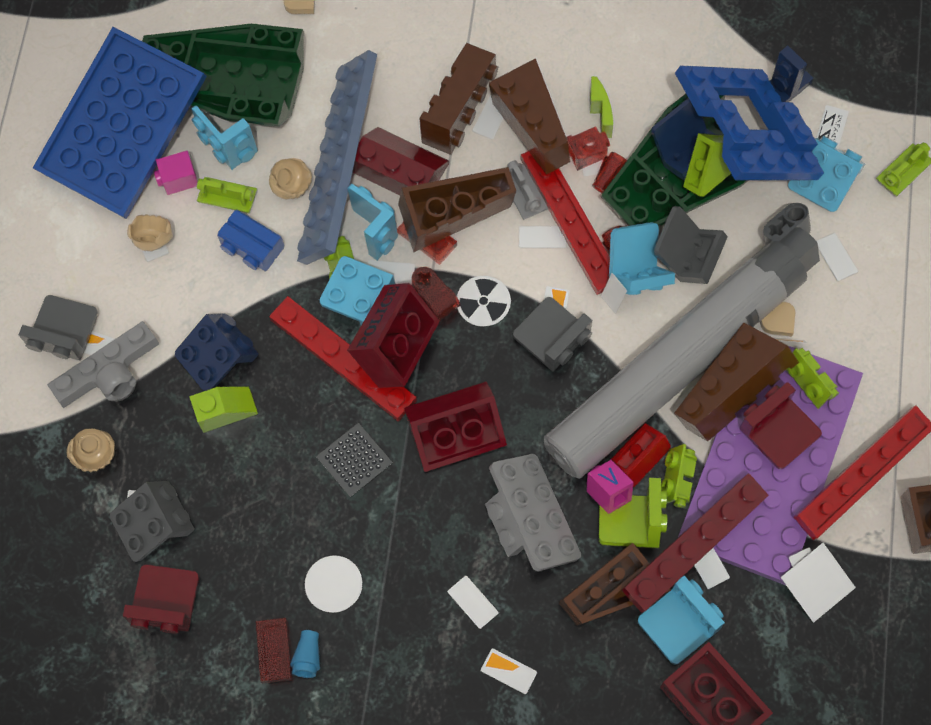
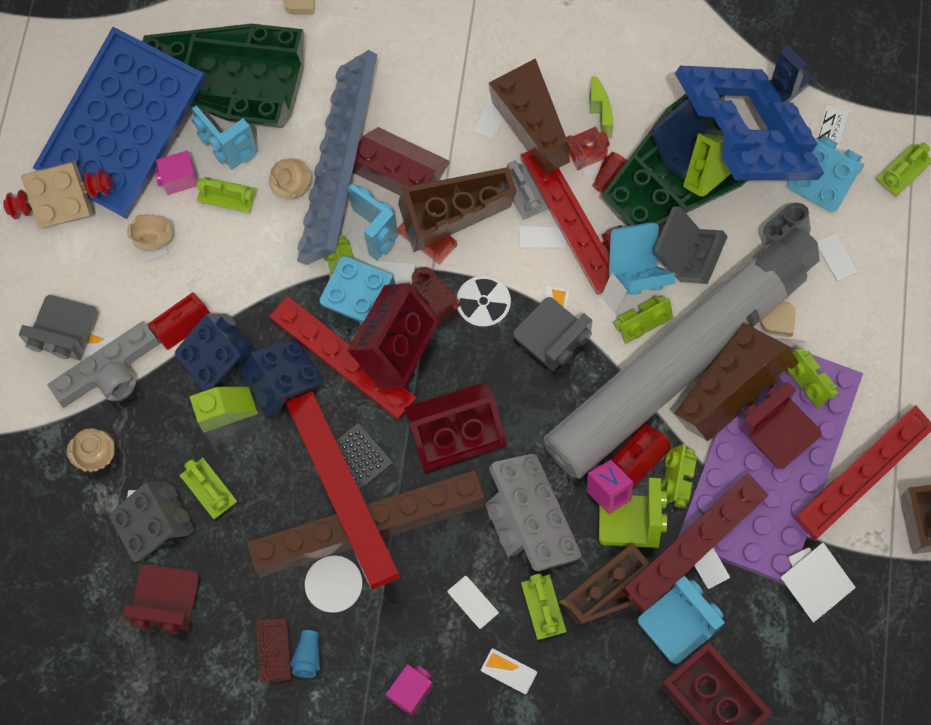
(57, 194): none -> tan plate
(178, 320): none -> red slope
(207, 487): none -> lime hinge
(250, 240): blue brick -> none
(279, 374): none -> dark blue bracket
(342, 491): none -> red tile
(390, 515): none -> reddish brown brick
(410, 689): none -> dark pink brick
(457, 99): reddish brown wedge -> none
(543, 606): none -> lime hinge
(653, 314): none -> lime hinge

